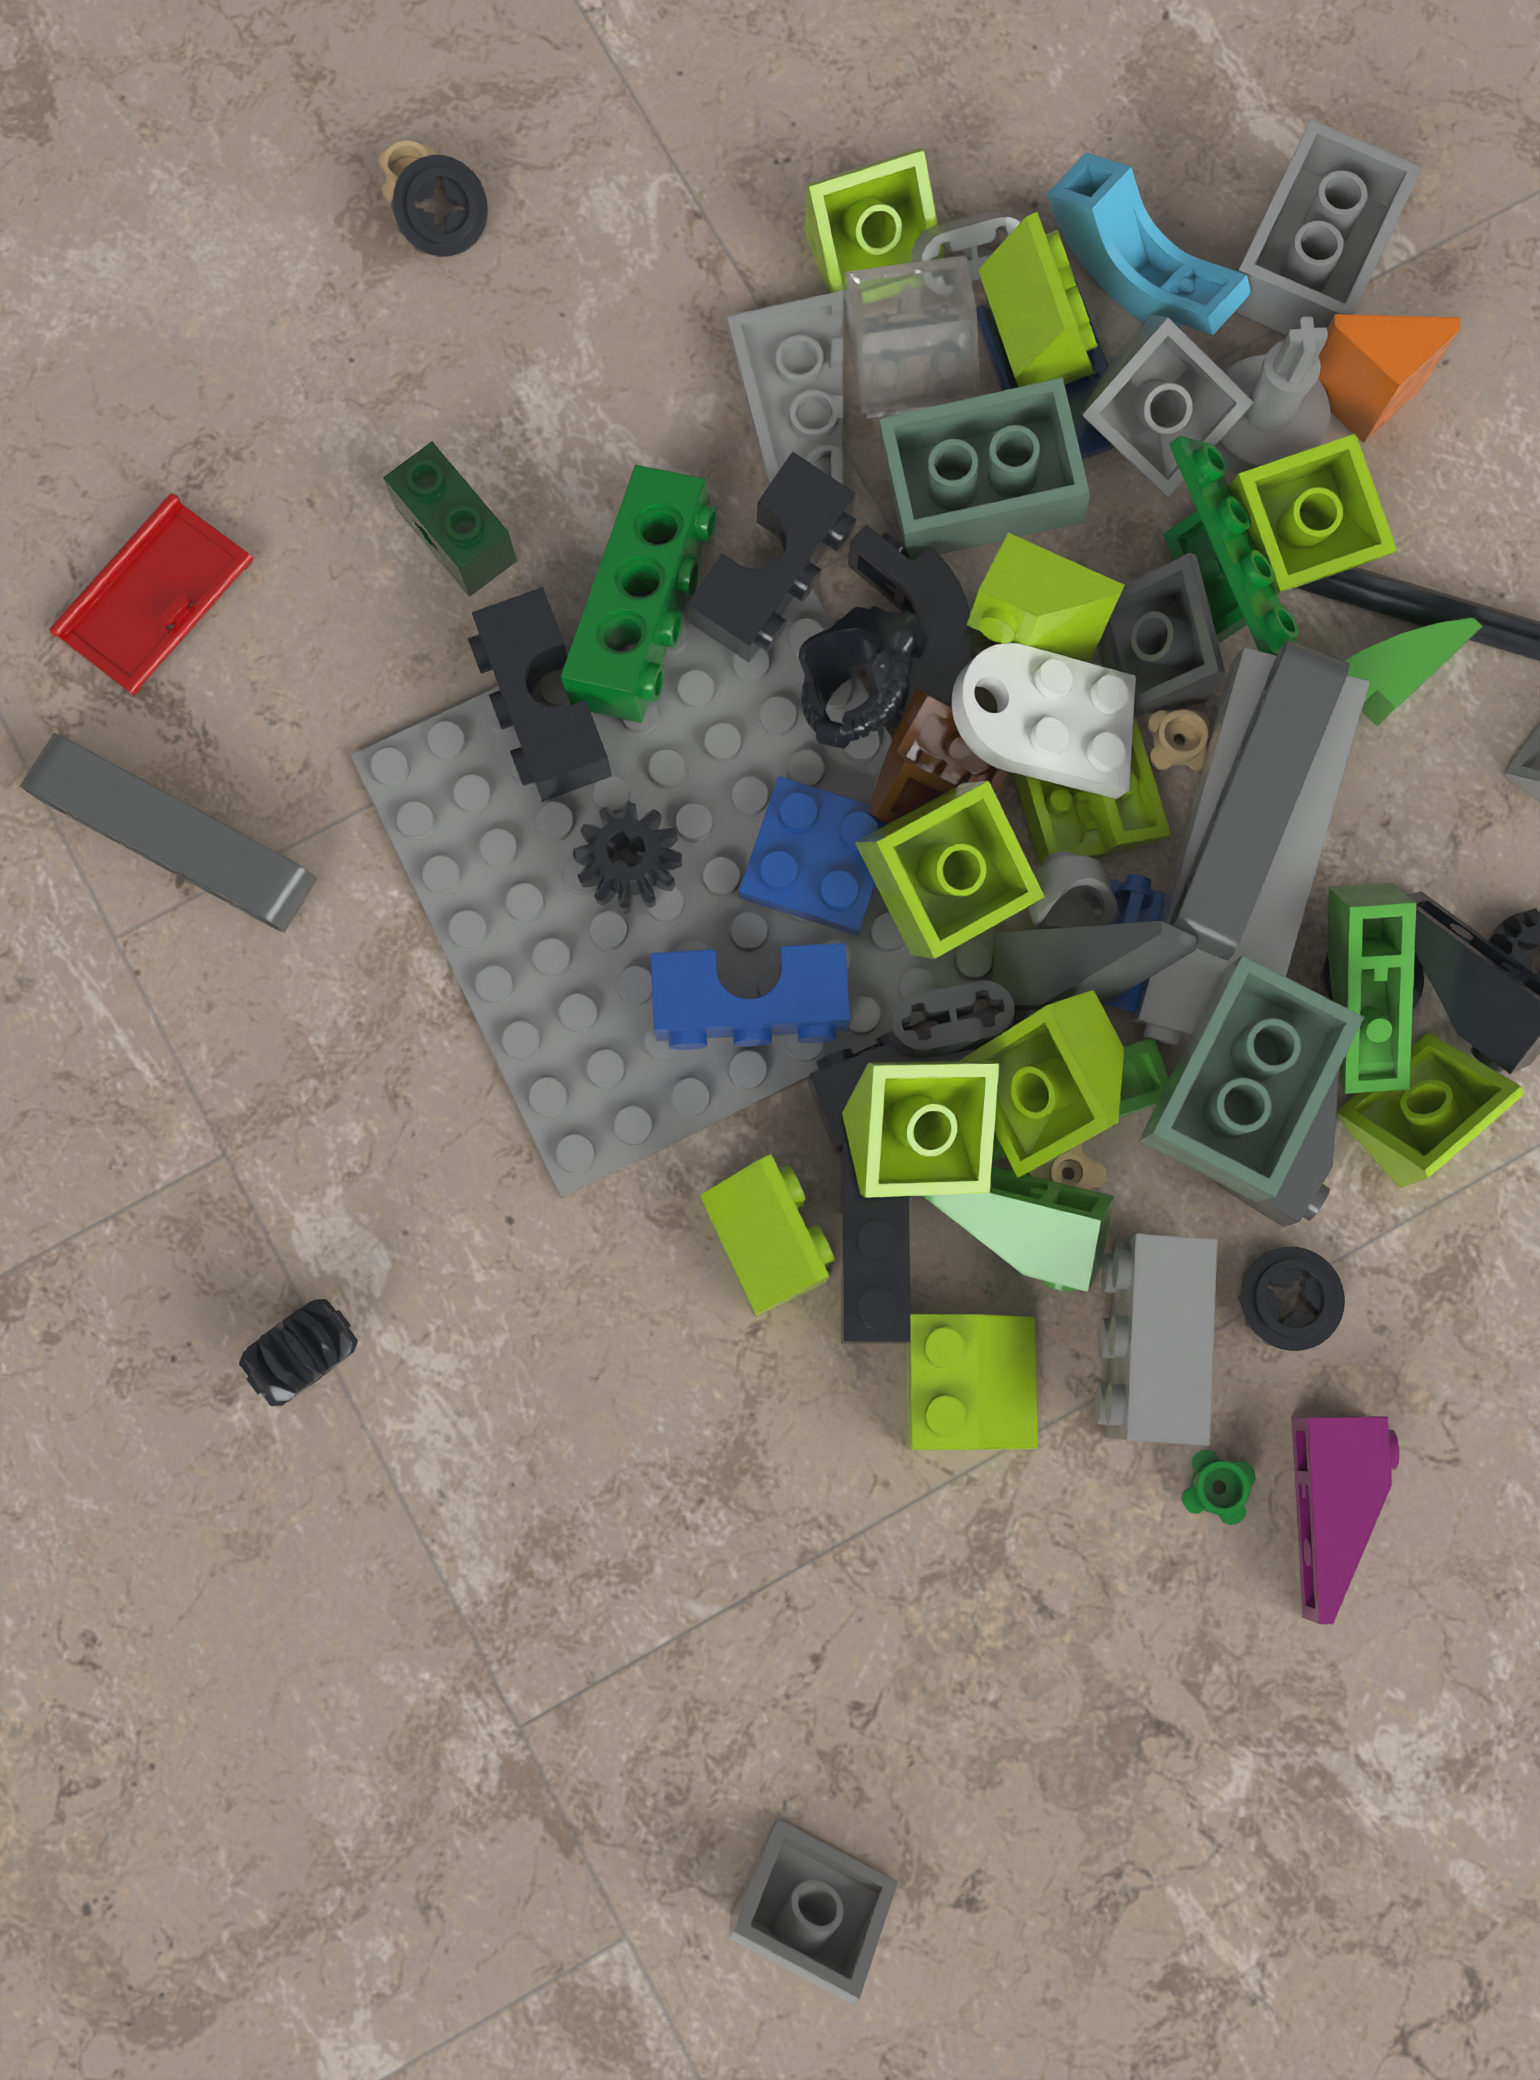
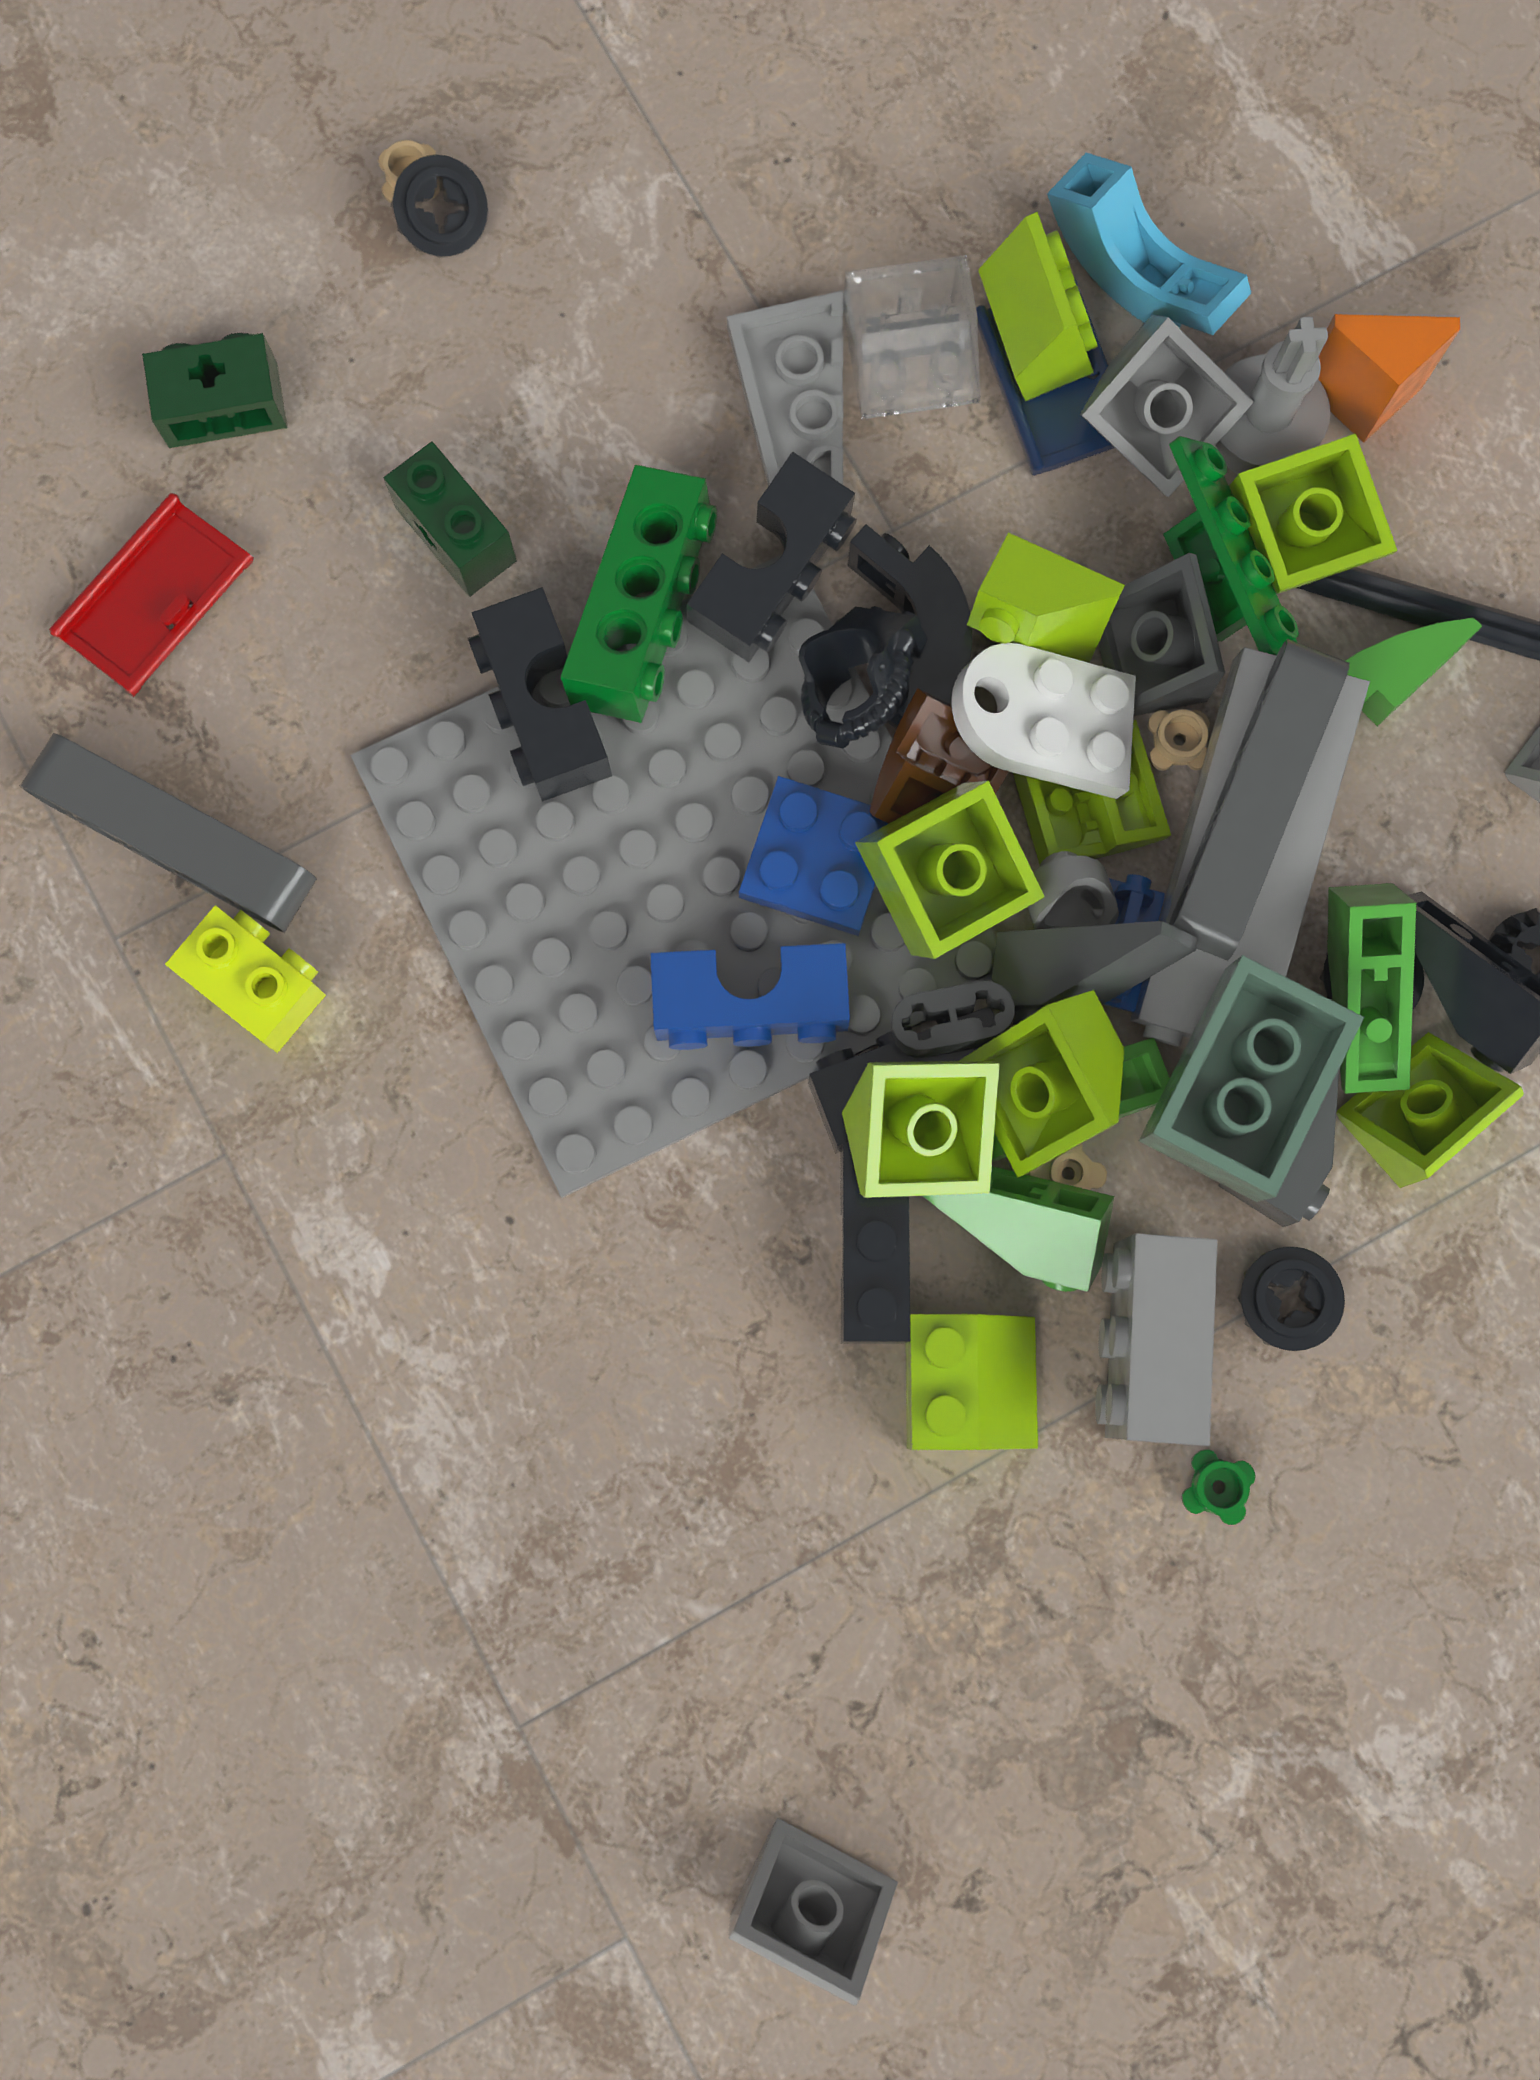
(214, 390): none -> dark green brick
(246, 978): none -> neon yellow brick
(298, 1352): black gear -> none
(641, 839): black gear -> none
(766, 1235): lime slope -> none
(869, 216): lime slope -> none
(965, 236): light grey beam -> none
(985, 468): sand green brick -> none
(1324, 229): light grey brick -> none
(1339, 1491): magenta slope -> none

